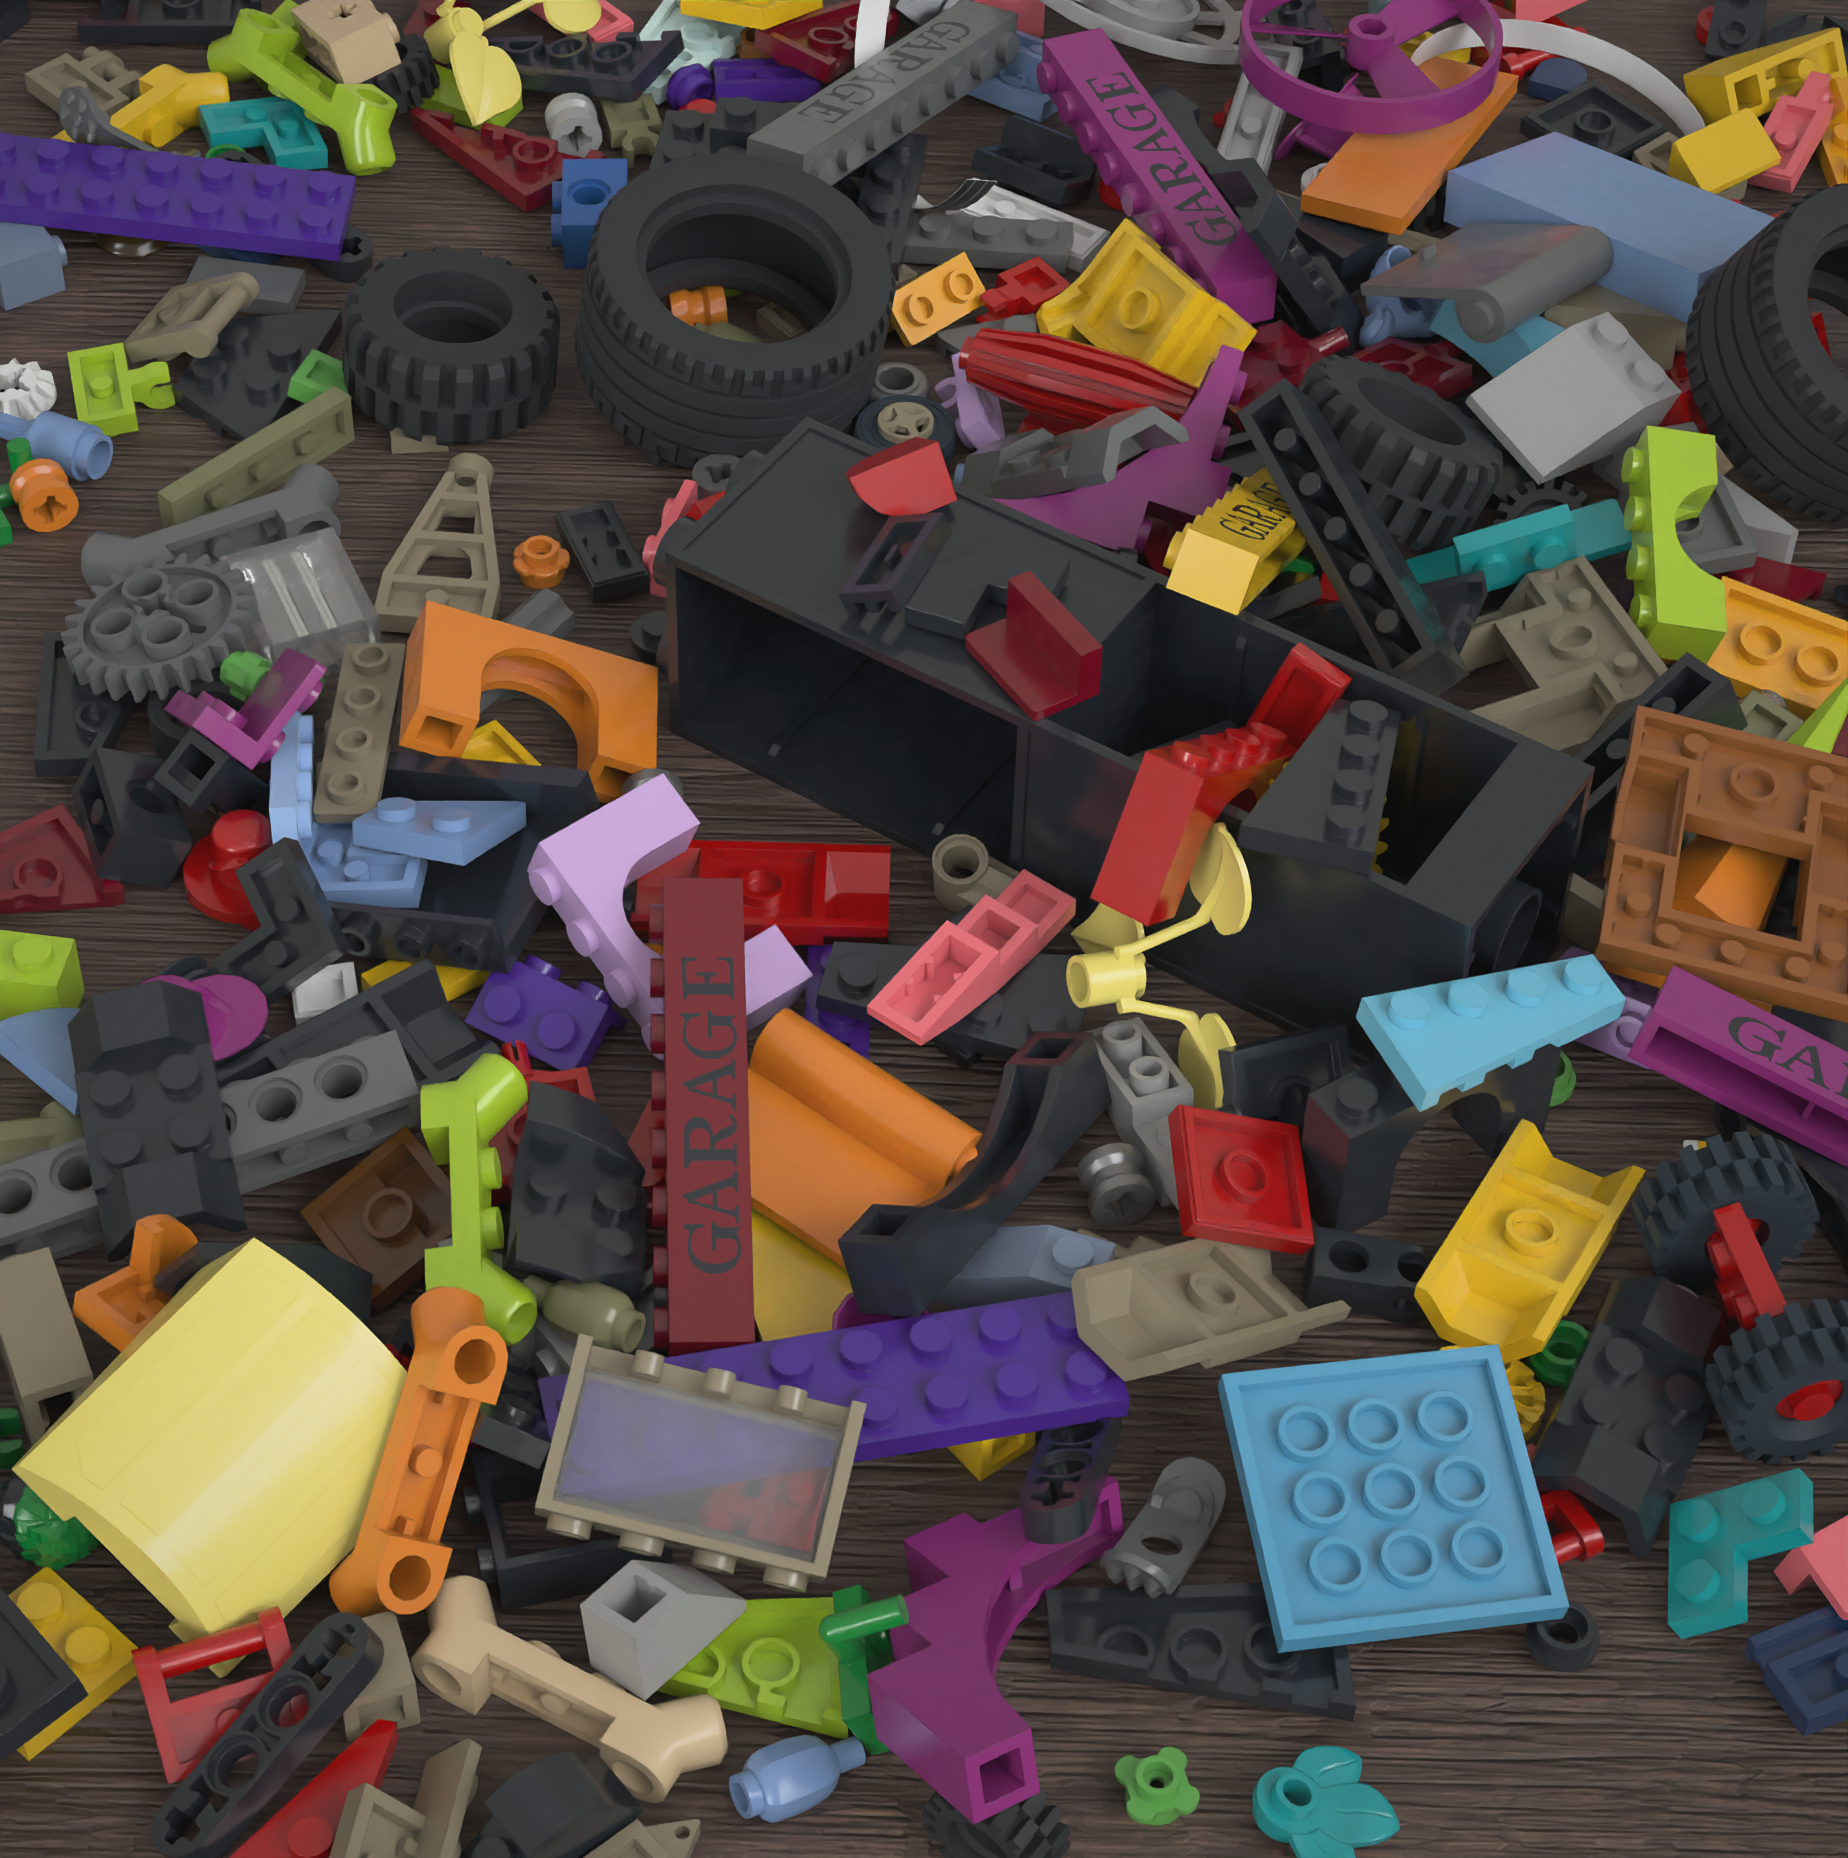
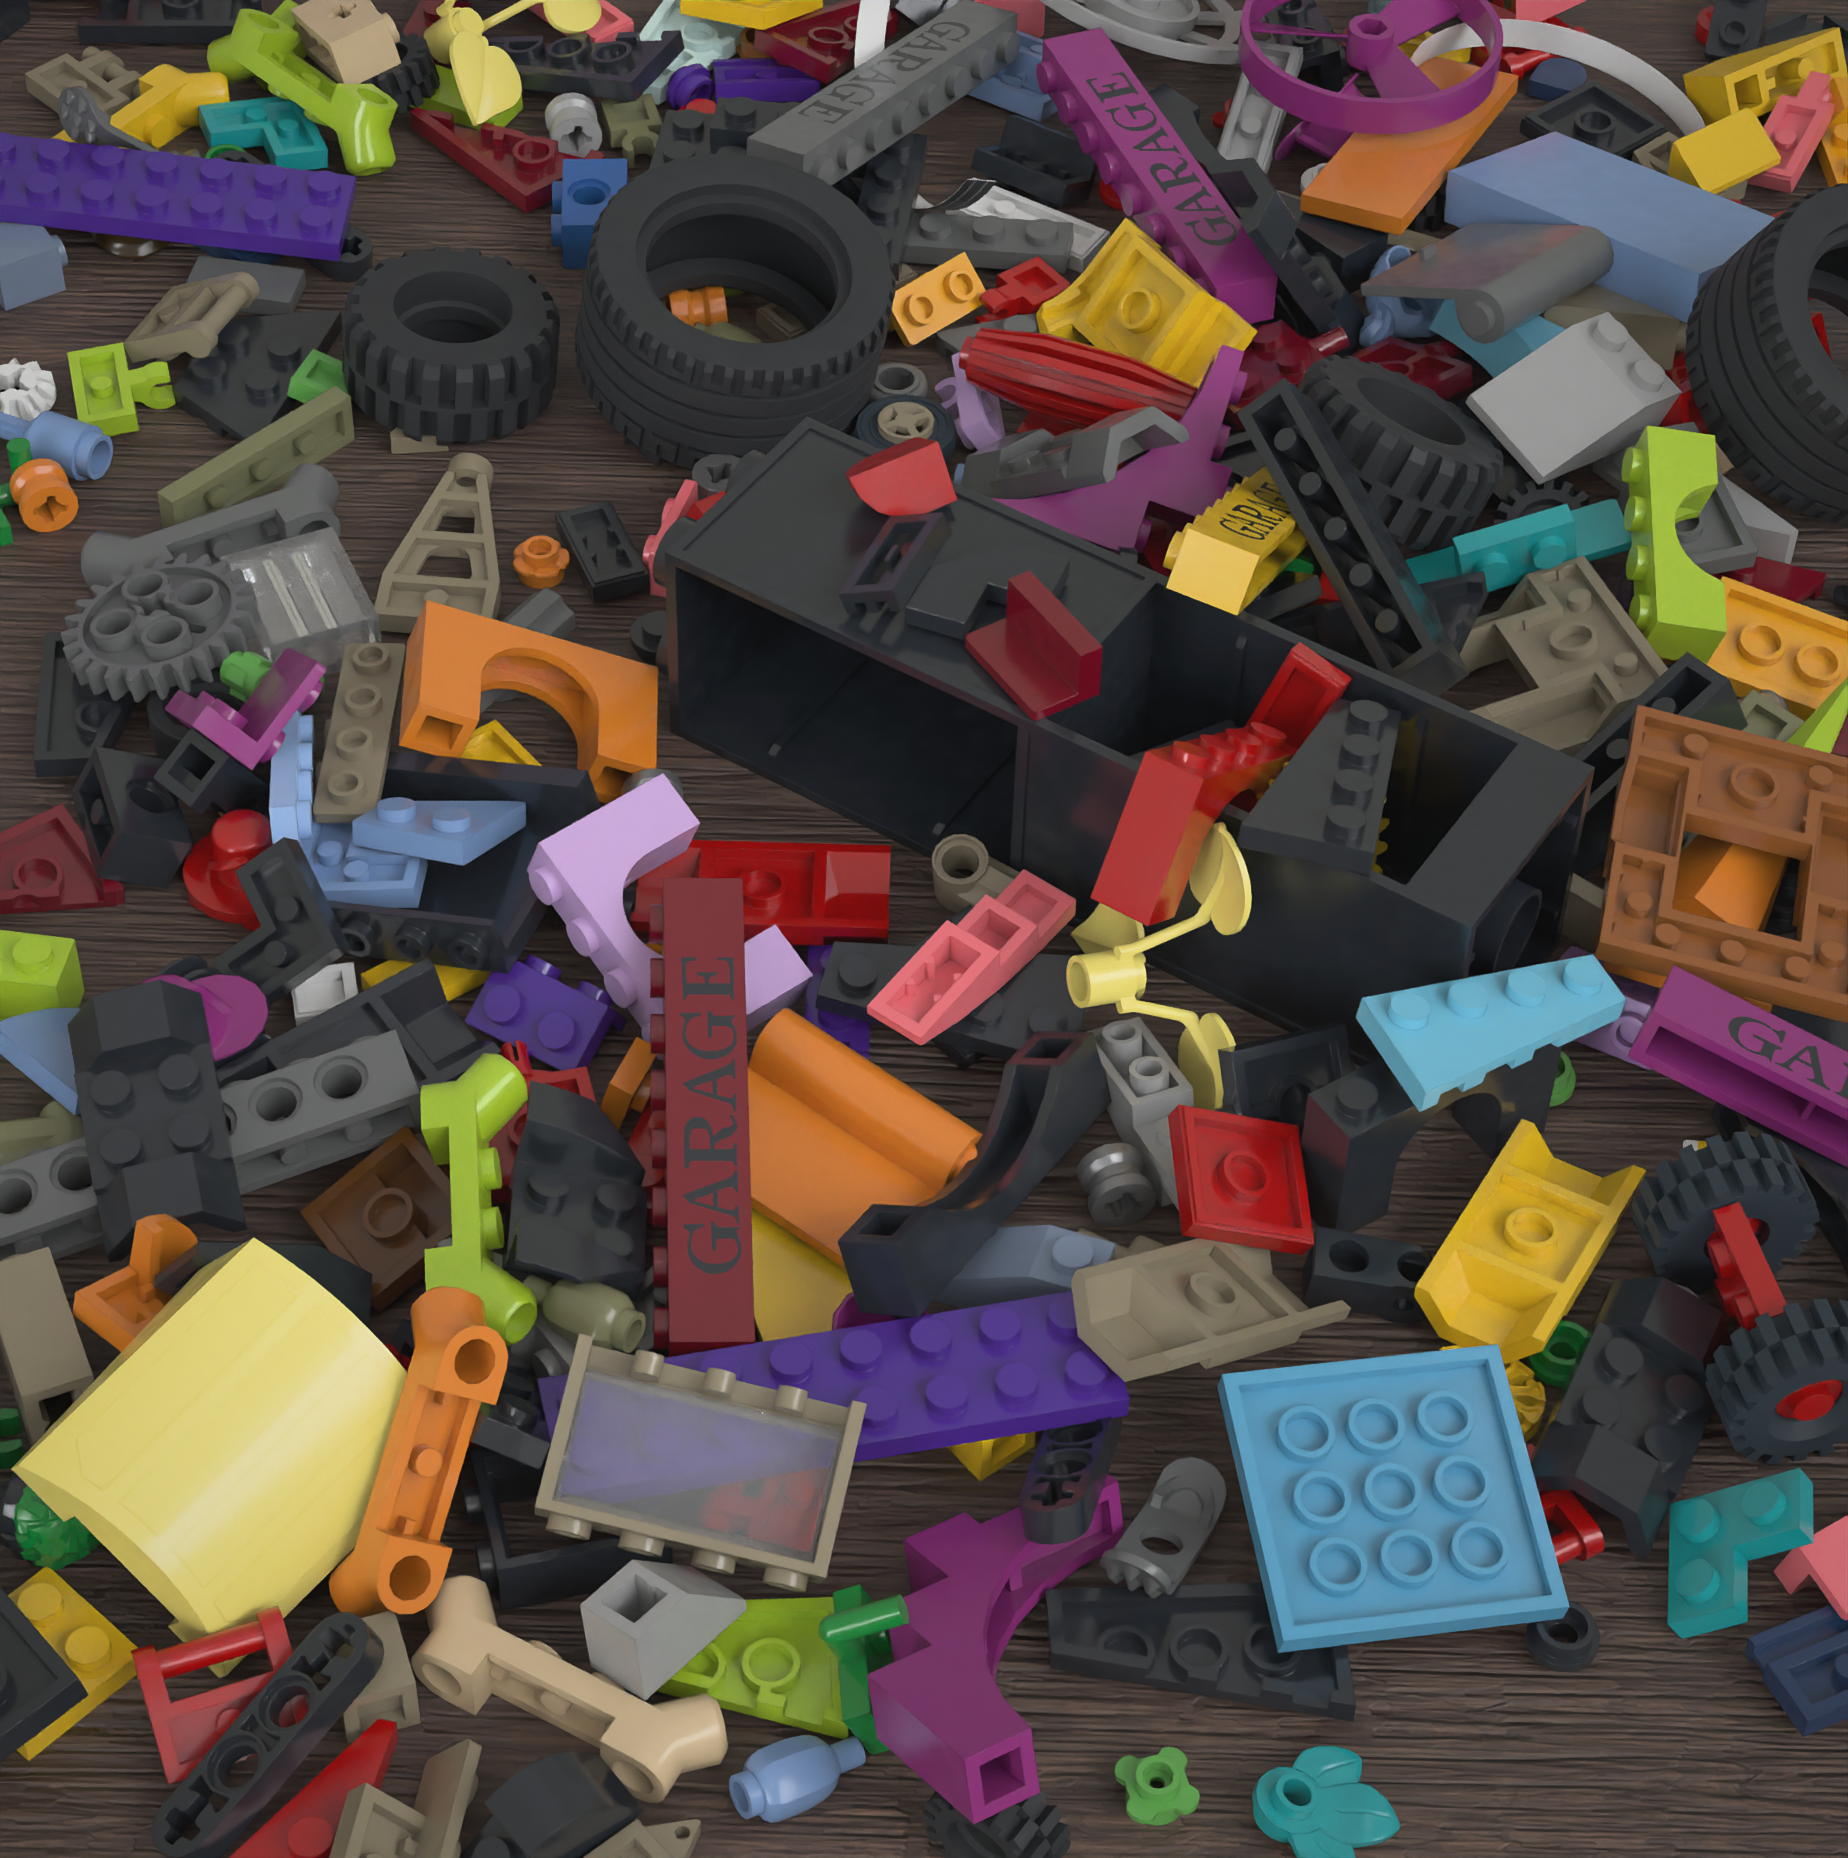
(630, 1084): none -> orange plate

